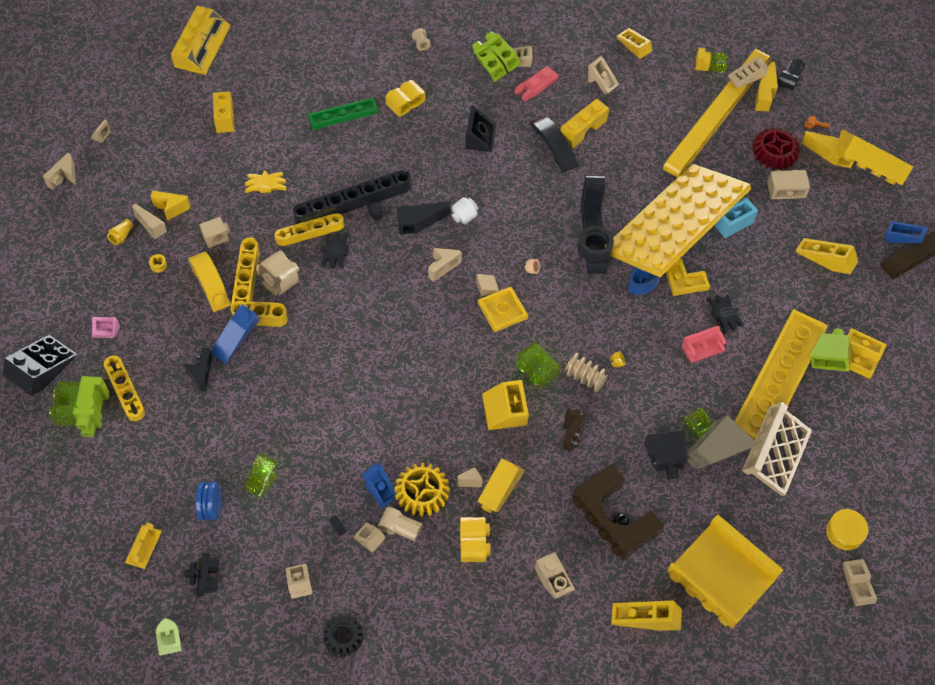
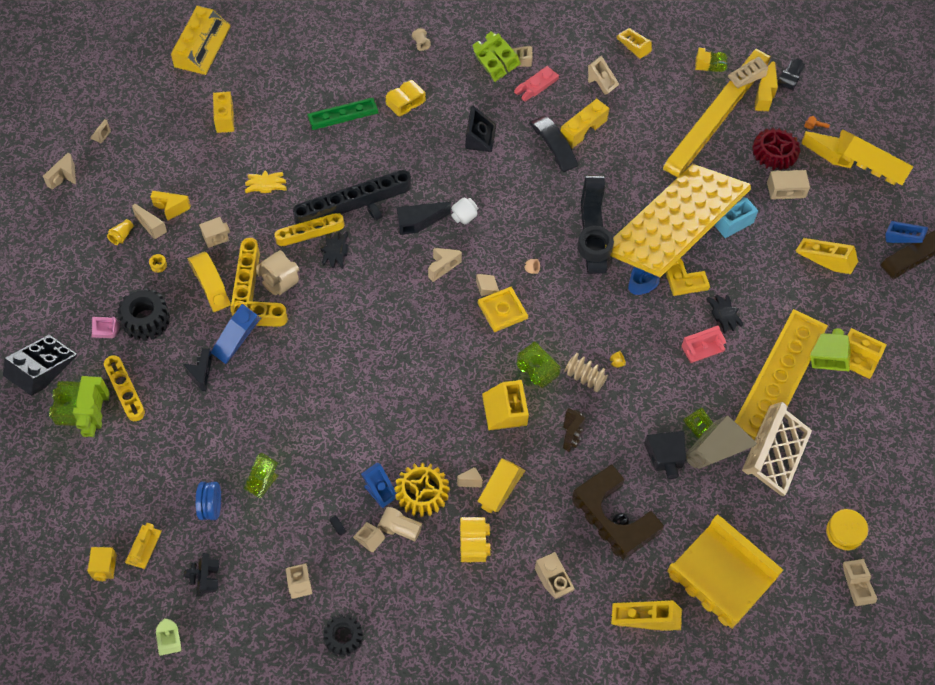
(102, 563): none -> yellow brick
(150, 325): none -> black tyre

